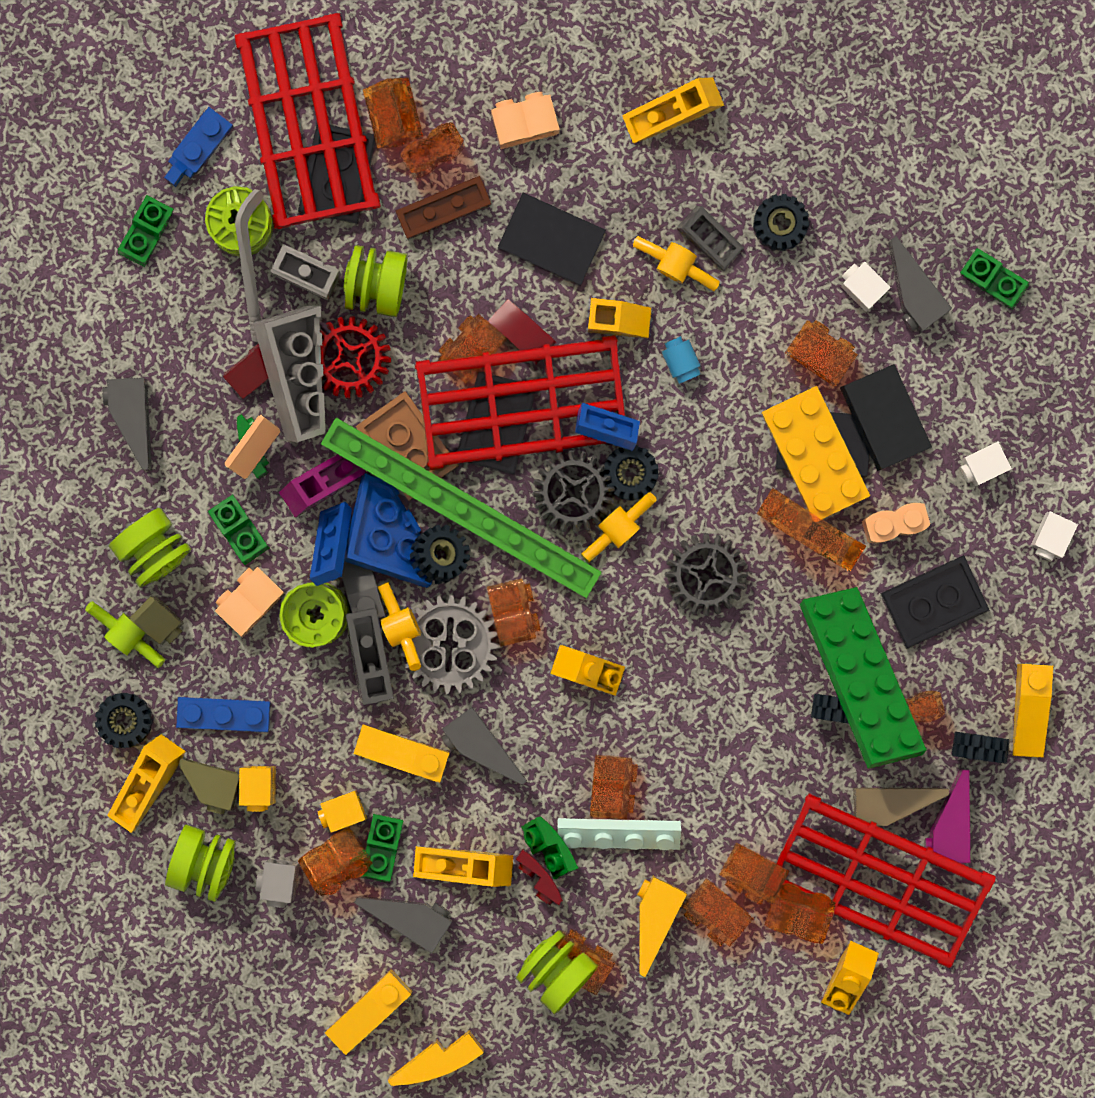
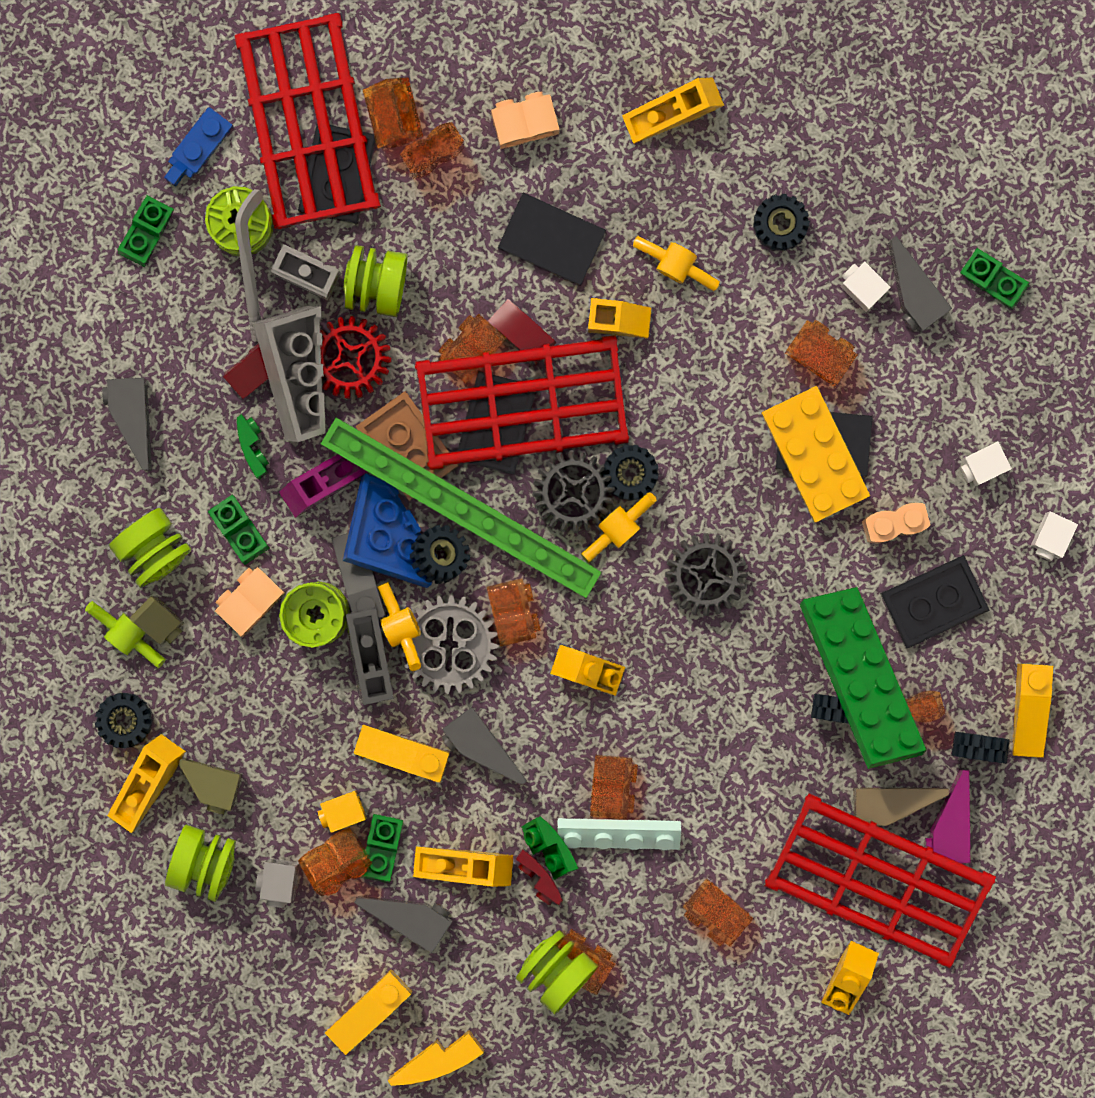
(223, 714): blue plate -> none
(252, 447): light nougat slope -> none
(257, 787): yellow piece -> none
(330, 544): blue plate -> none
(443, 207): reddish brown plate -> none
(607, 426): blue plate -> none
(656, 914): yellow slope -> none
(681, 359): dark azure brick -> none
(694, 237): dark grey slope -> none
(754, 874): clear orange brick -> none
(800, 913): clear orange brick -> none
(811, 530): clear orange arch -> none
(885, 417): black tile -> none

